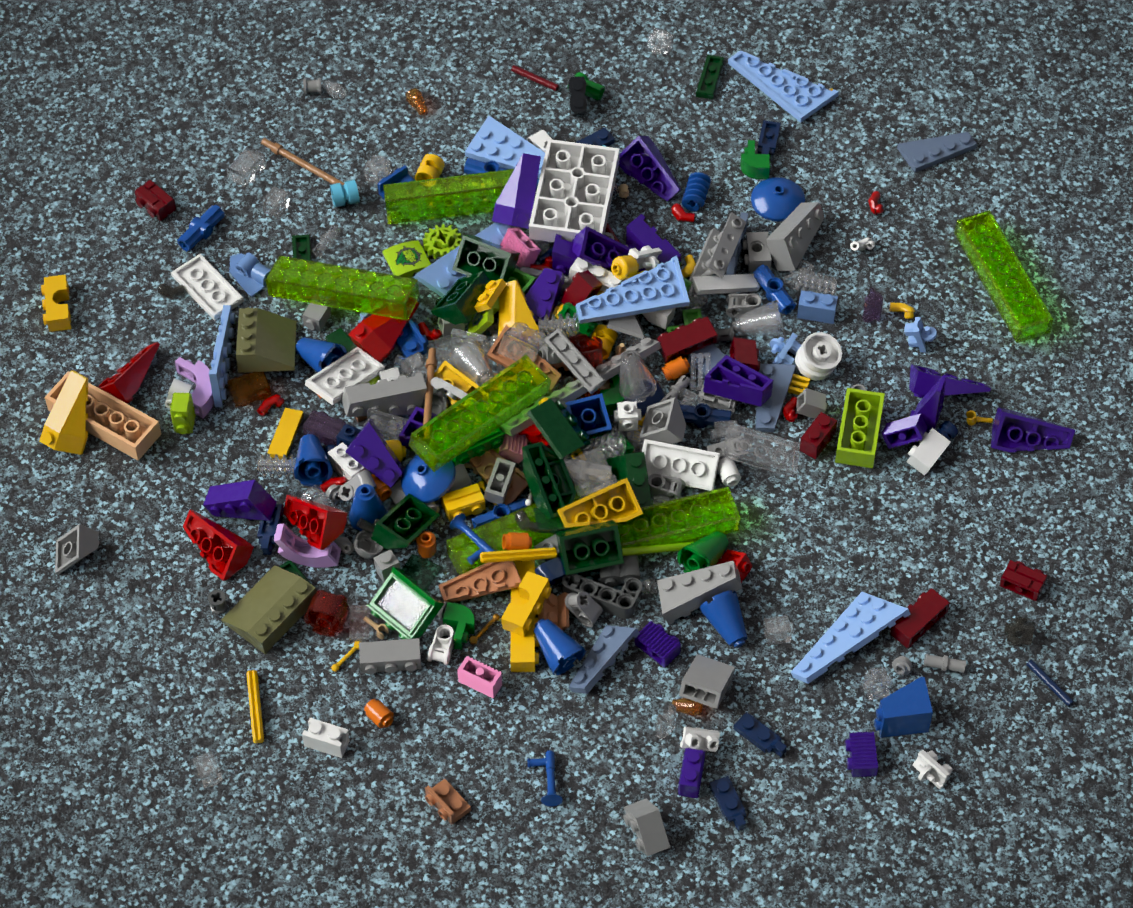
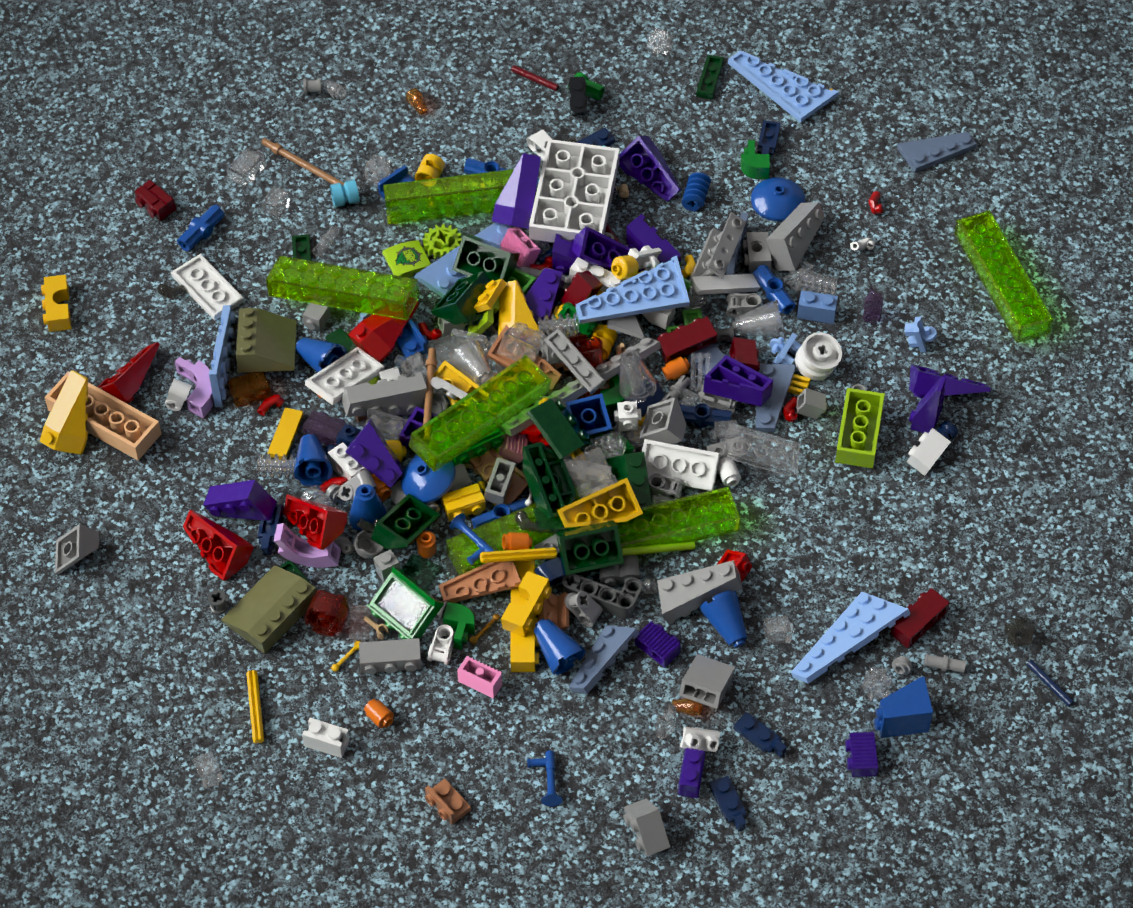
(182, 413): lime brick -> none
(248, 272): medium blue panel -> none
(500, 145): light blue wing -> none
(681, 215): red arm -> none
(703, 552): green cone -> none
(818, 435): dark red brick -> none
(902, 307): yellow arm -> none
(904, 431): dark purple brick -> none
(931, 769): white hips -> none
(973, 418): yellow hand -> none
(1022, 432): dark purple wedge -> none
(1023, 580): dark red brick -> none

